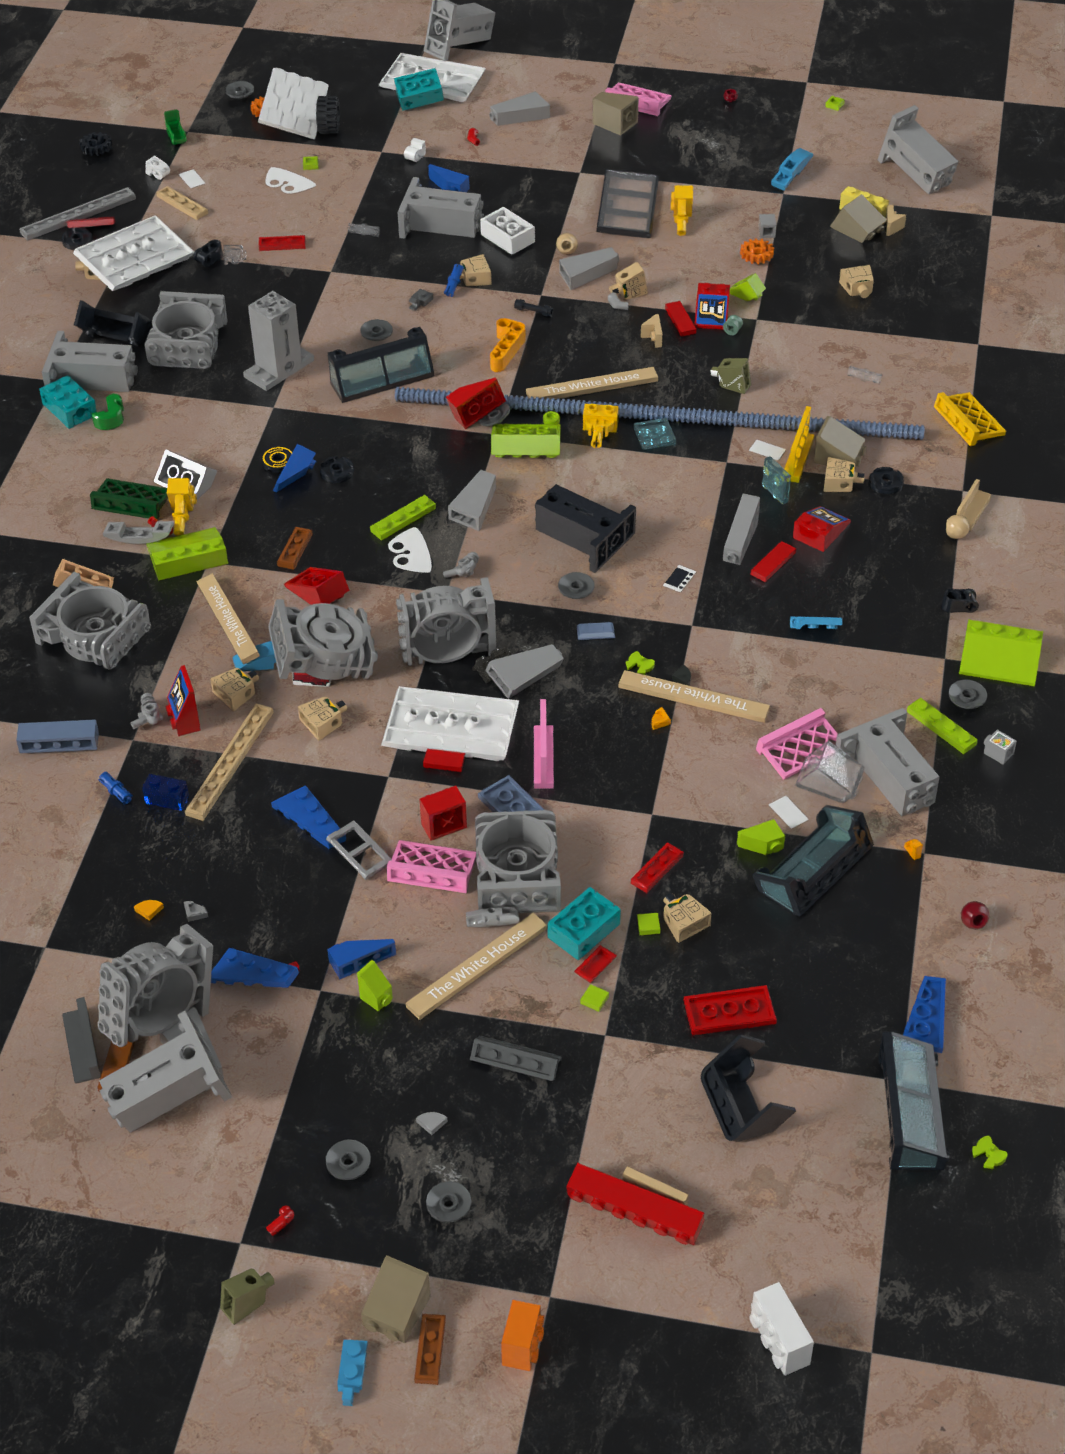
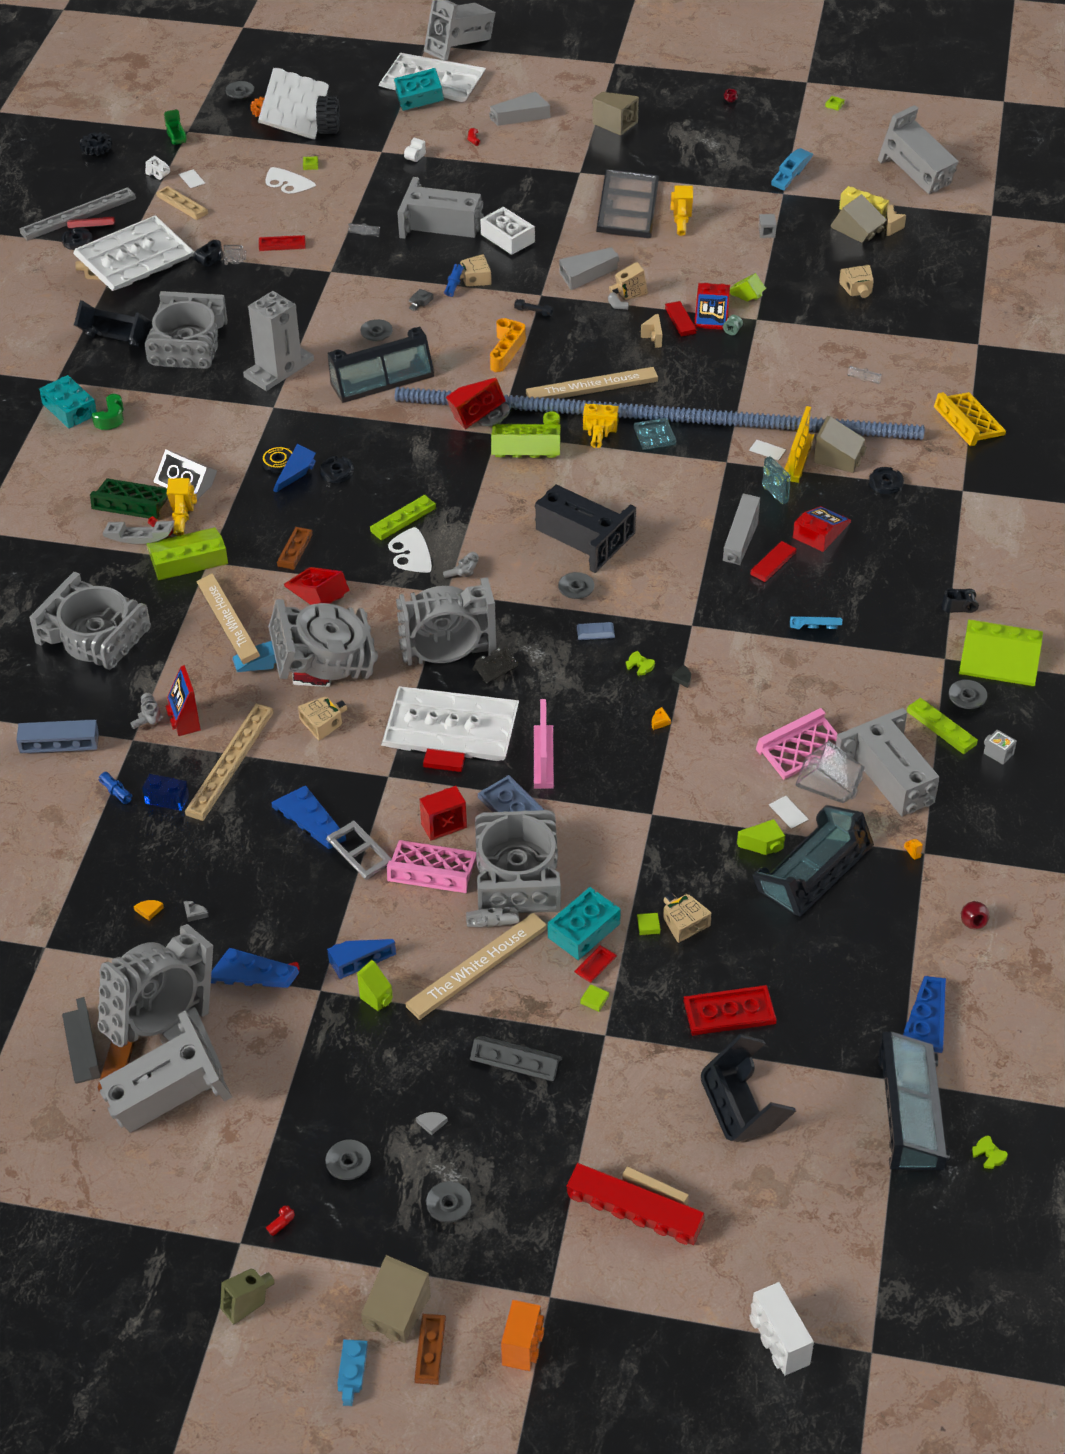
(87, 575): light nougat slope -> none
(91, 364): light grey brick -> none
(234, 687): tan torso -> none
(448, 179): blue slope -> none
(473, 501): light grey slope -> none
(523, 669): light grey slope -> none
(566, 243): tan piece -> none
(649, 101): bright pink fence -> none
(656, 867): red tile -> none
(679, 578): black sticker -> none
(694, 696): tan tile -> none
(733, 374): olive torso -> none
(757, 251): orange gear -> none
(841, 476): tan torso -> none
(957, 526): tan piece -> none
(973, 504): tan panel -> none

